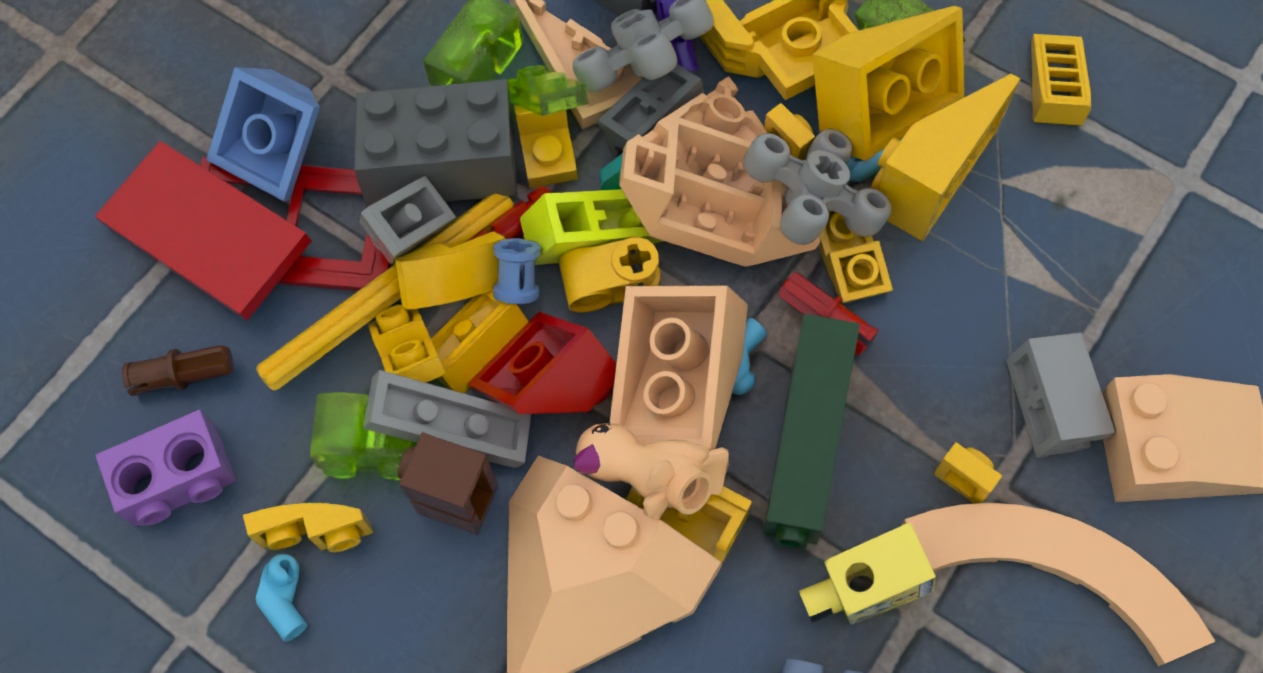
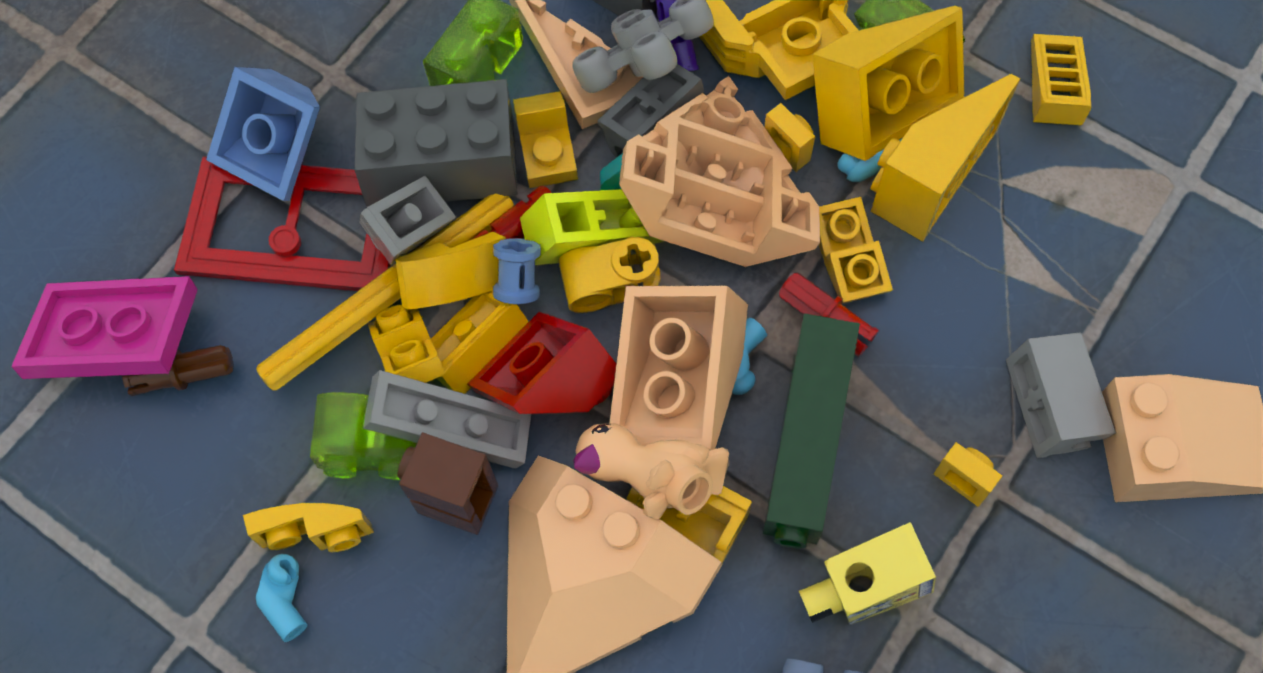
(106, 328): none -> dark pink plate
(164, 456): medium lavender brick -> none
(204, 229): red tile -> none
(545, 90): clear neon green plate -> none
(816, 186): light grey gear -> none
(1073, 552): light nougat tile -> none

